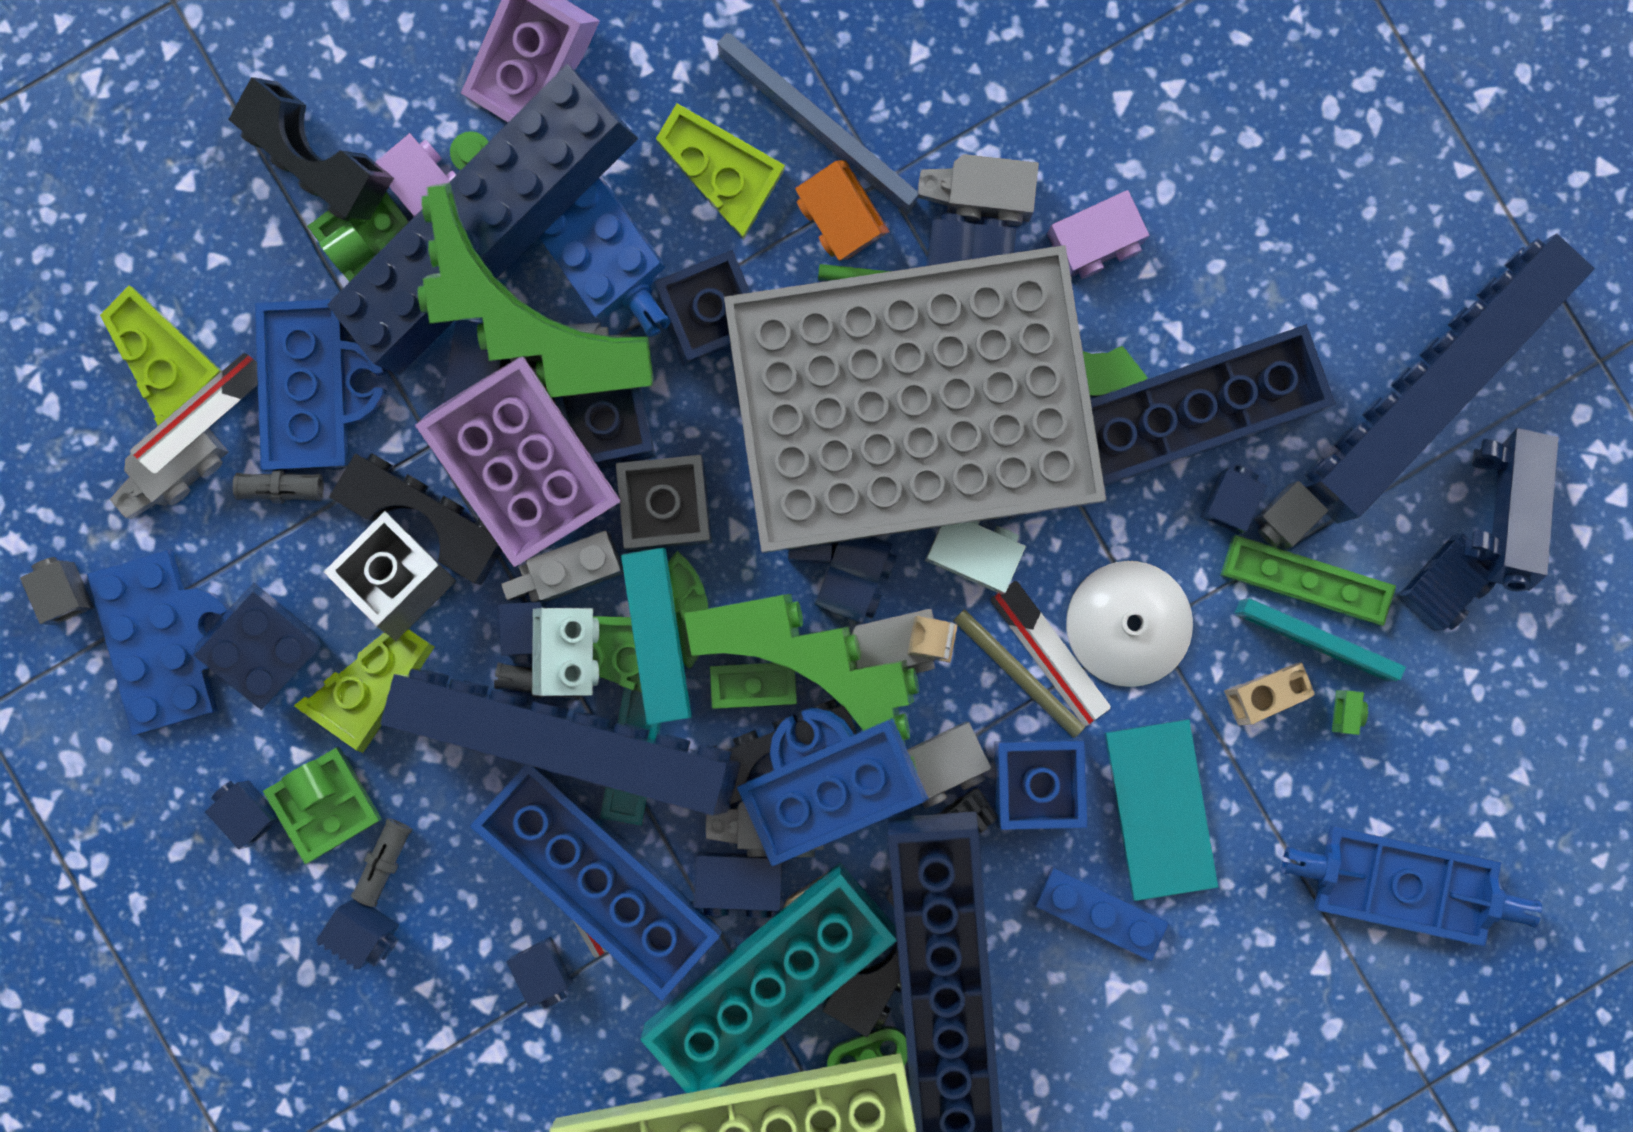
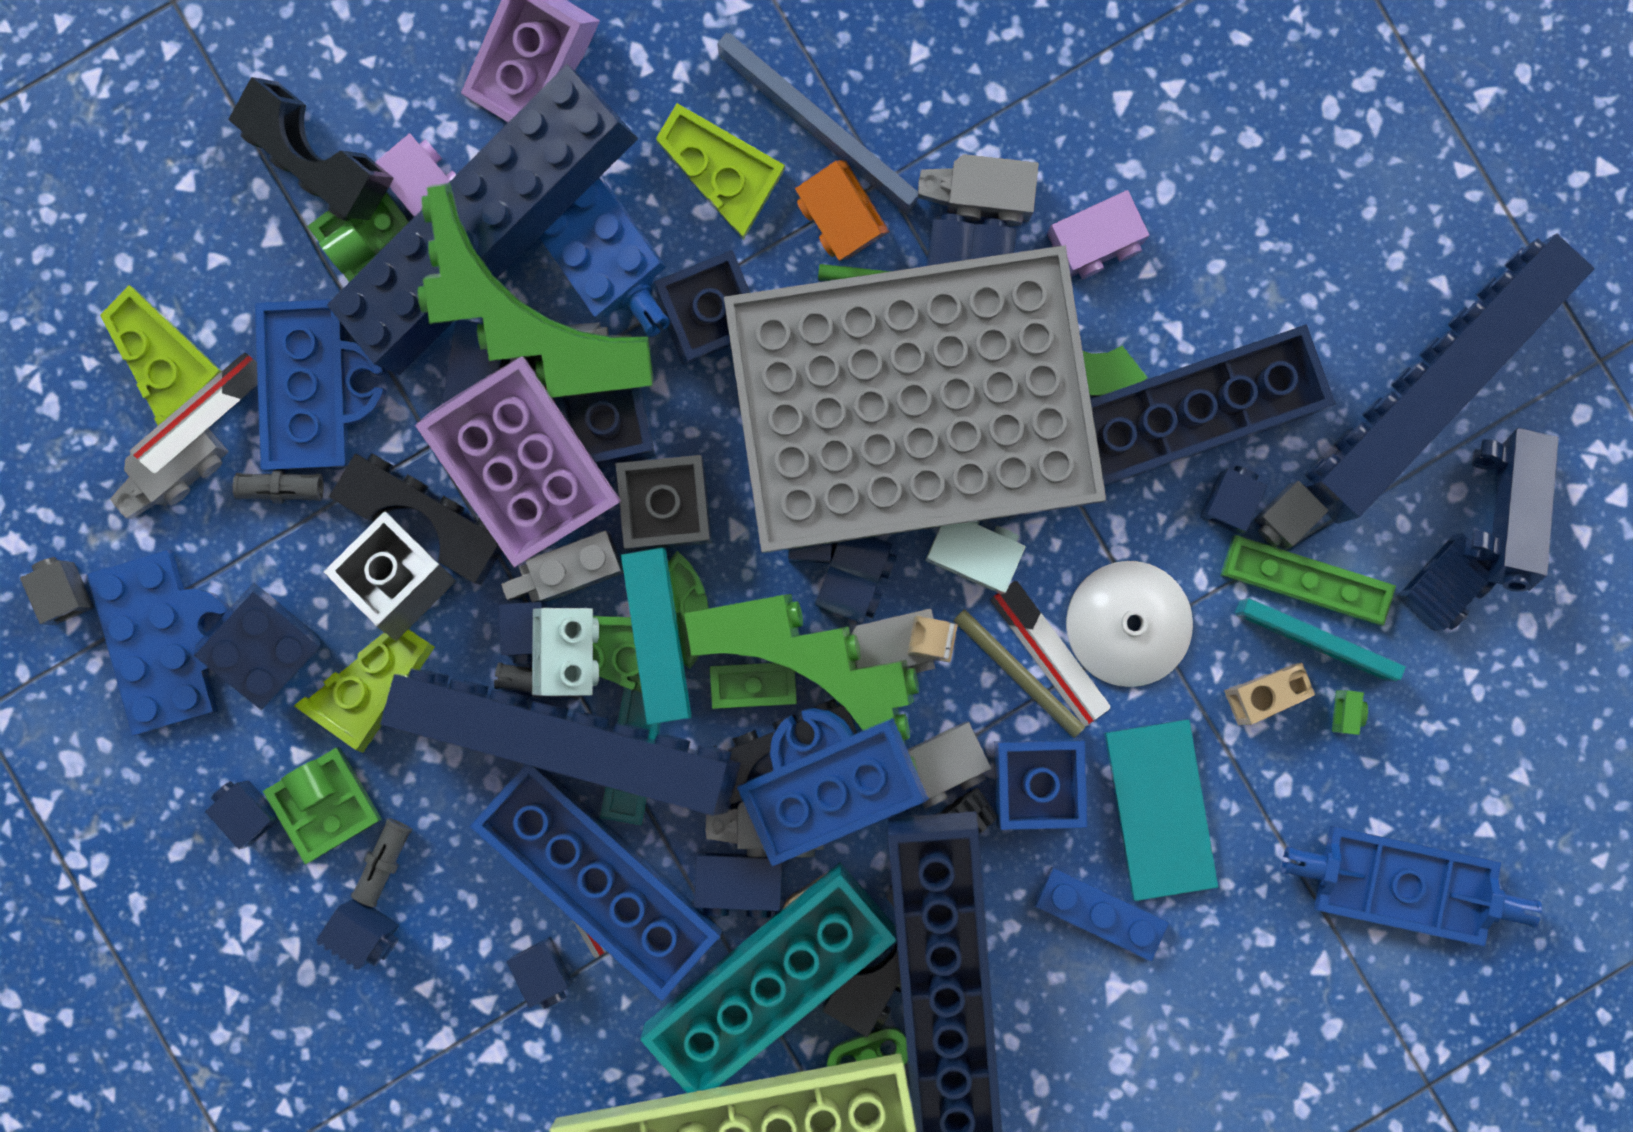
(466, 147): bright green plate -> none

